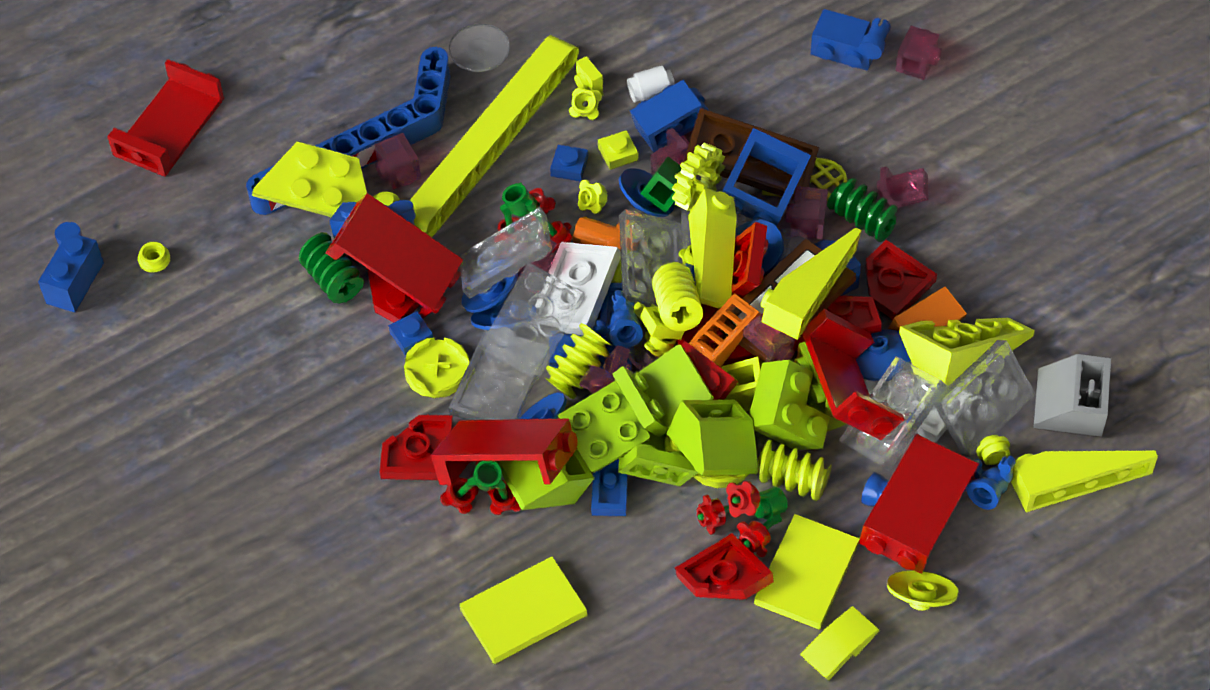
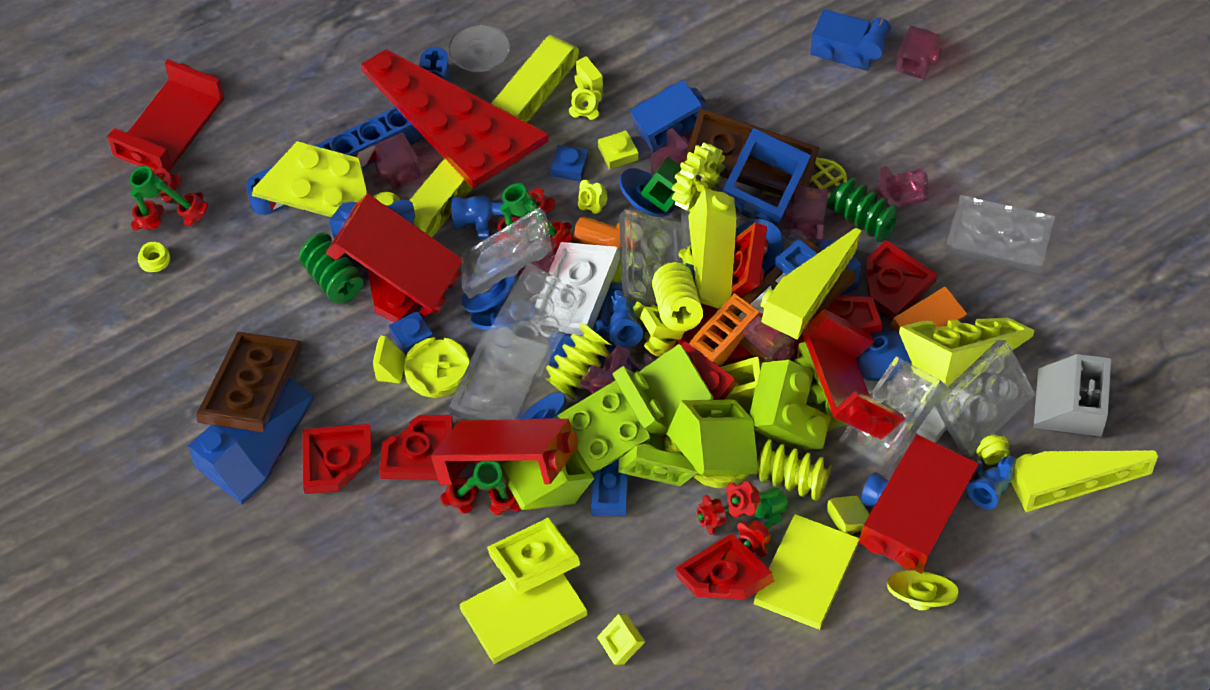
(71, 268): blue hinge -> none
(164, 185): none -> plant
(242, 458): none -> blue wedge
(249, 382): none -> reddish brown tile
(334, 456): none -> red plate
(388, 361): none -> neon yellow slope
(462, 127): none -> red wing
(475, 211): none -> blue piece
(533, 556): none -> neon yellow tile
(621, 639): none -> neon yellow plate
(649, 83): white brick -> none
(794, 256): none -> blue plate
(839, 641): neon yellow slope -> none
(847, 514): none -> neon yellow slope
(1000, 234): none -> clear plate

